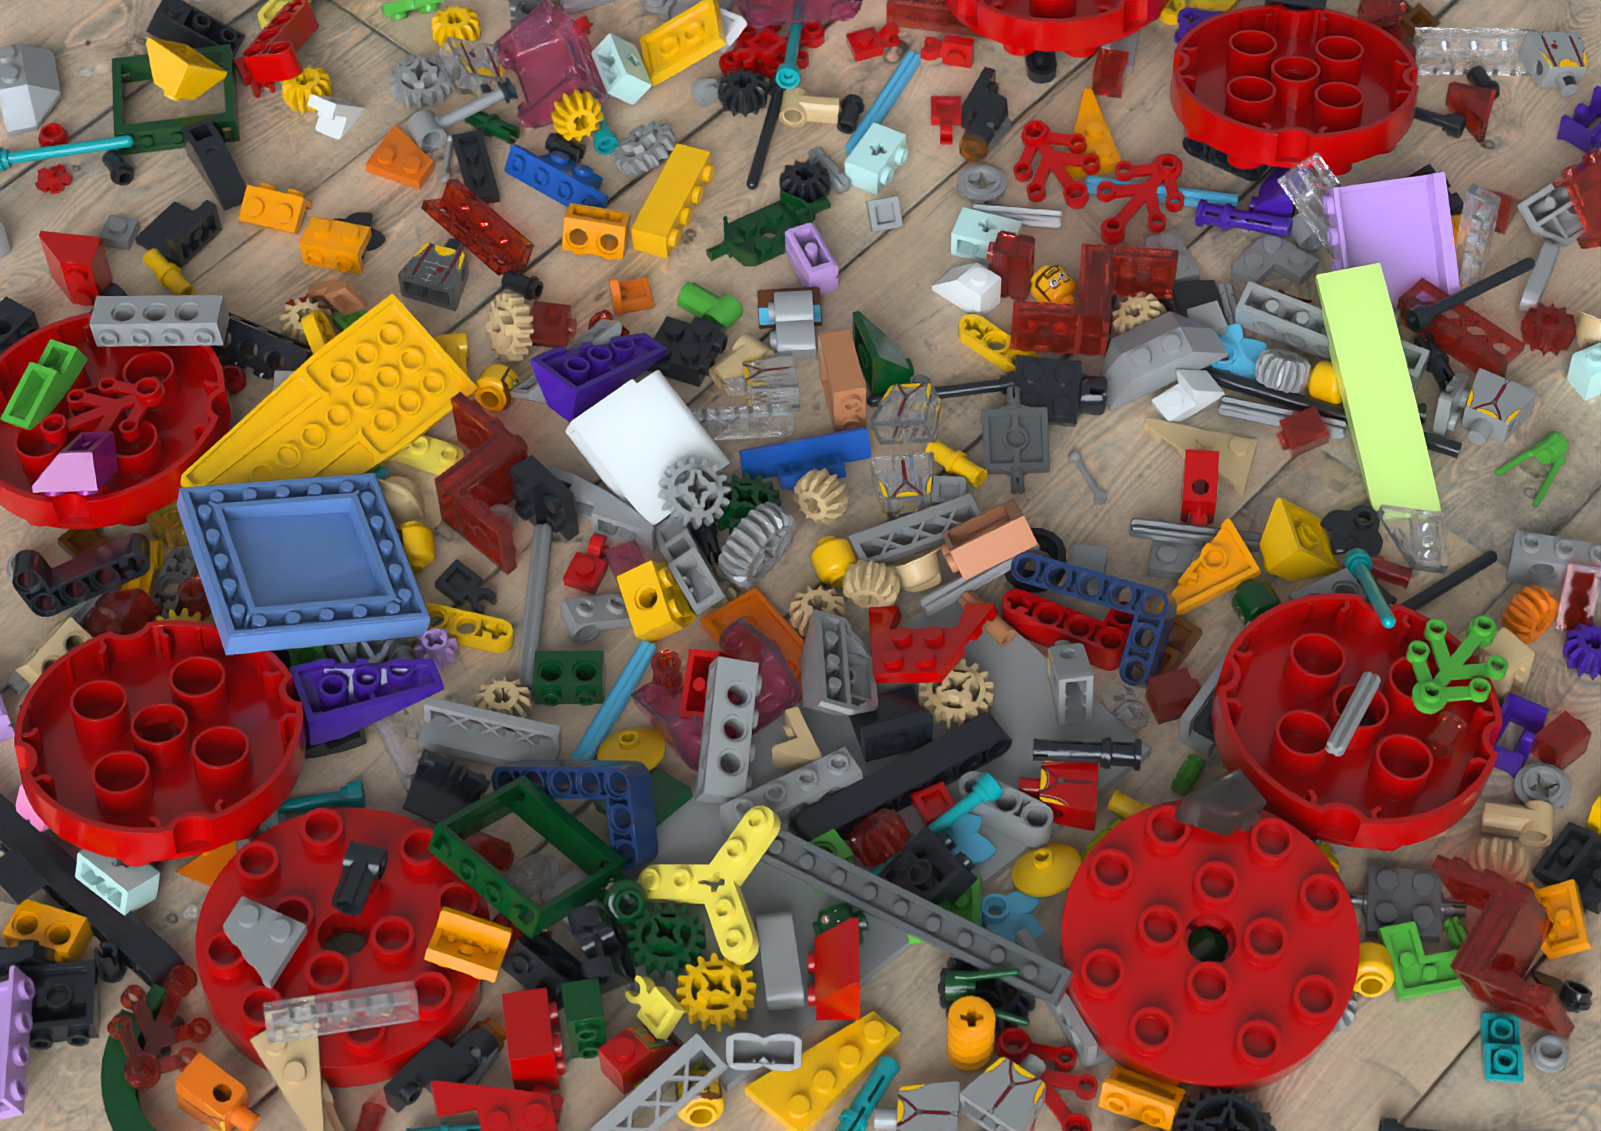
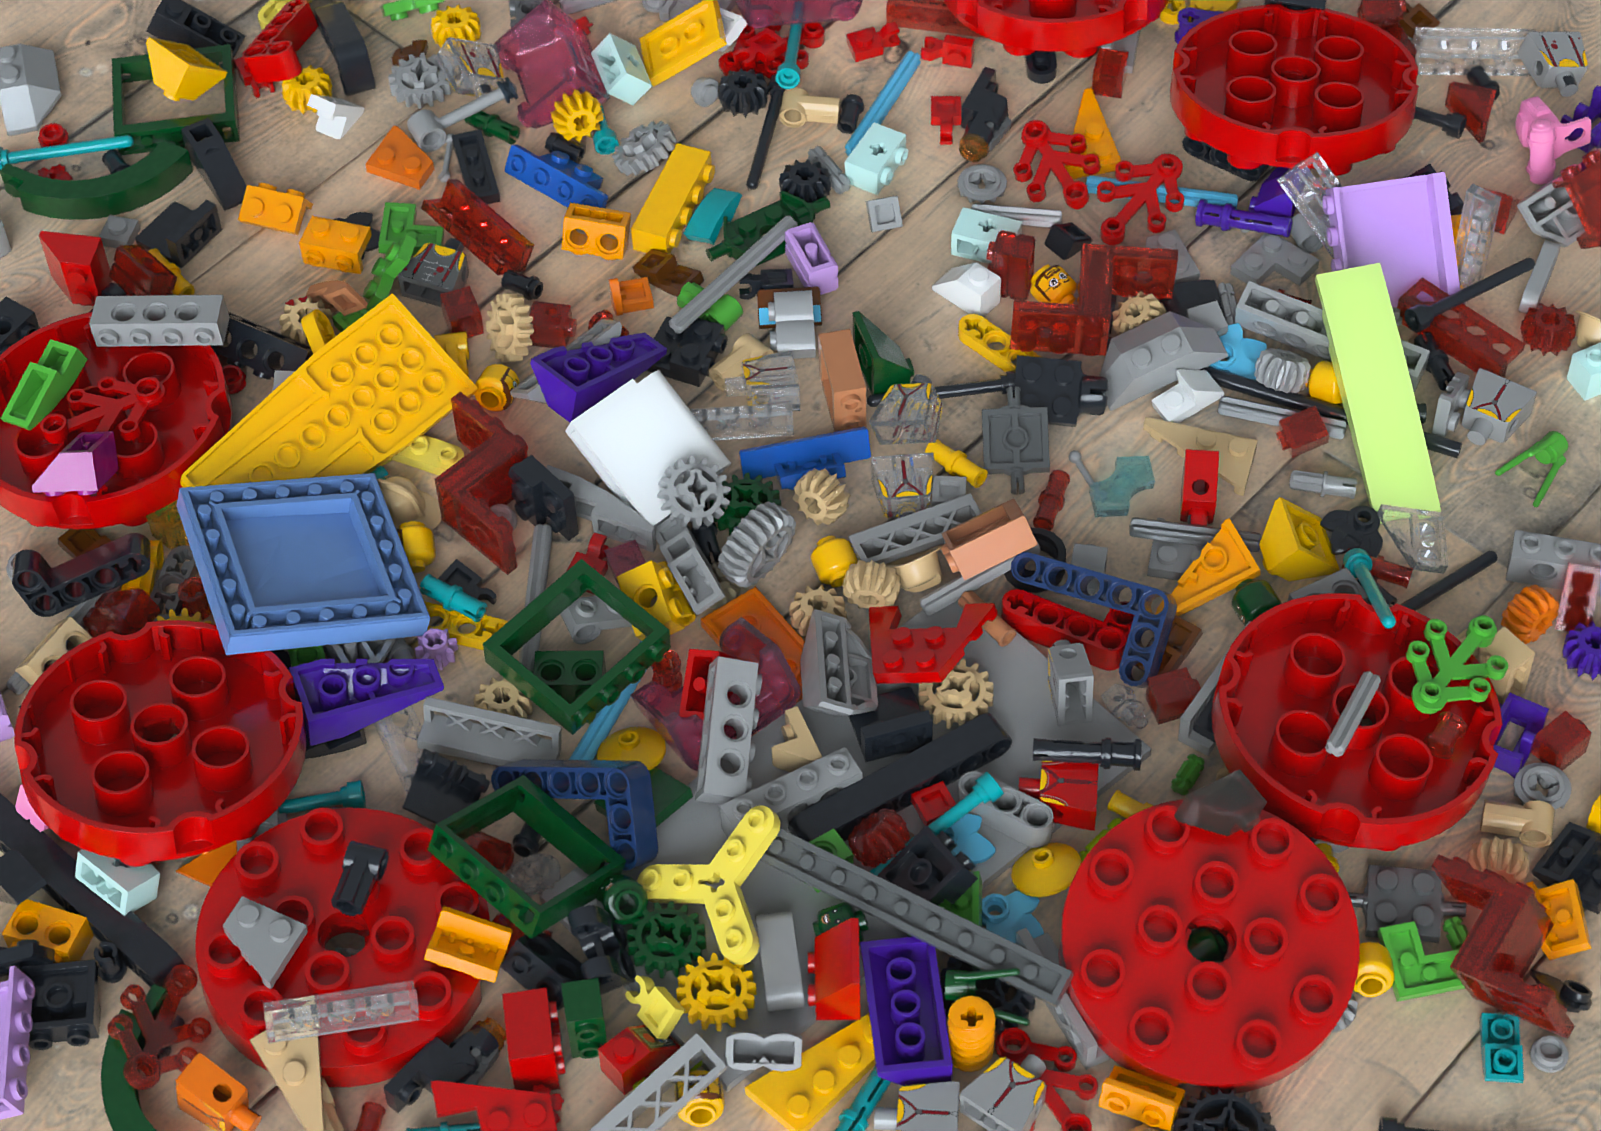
(105, 195): none -> dark green arch
(141, 272): none -> clear red brick
(346, 47): none -> black beam
(387, 269): none -> bright green plate
(399, 221): none -> bright green plate
(415, 49): none -> reddish brown tile
(453, 598): none -> teal pin
(462, 312): none -> clear red brick
(526, 842): none -> black pin
(544, 609): none -> dark green window
(665, 272): none -> reddish brown slope
(709, 215): none -> teal slope
(731, 275): none -> light grey axle
(765, 280): none -> black plate
(906, 1011): none -> dark purple slope
(1051, 500): none -> clear red pin
(1066, 240): none -> black slope
(1113, 494): none -> clear light blue tile
(1323, 484): none -> light grey axle
(1545, 137): none -> bright pink piece

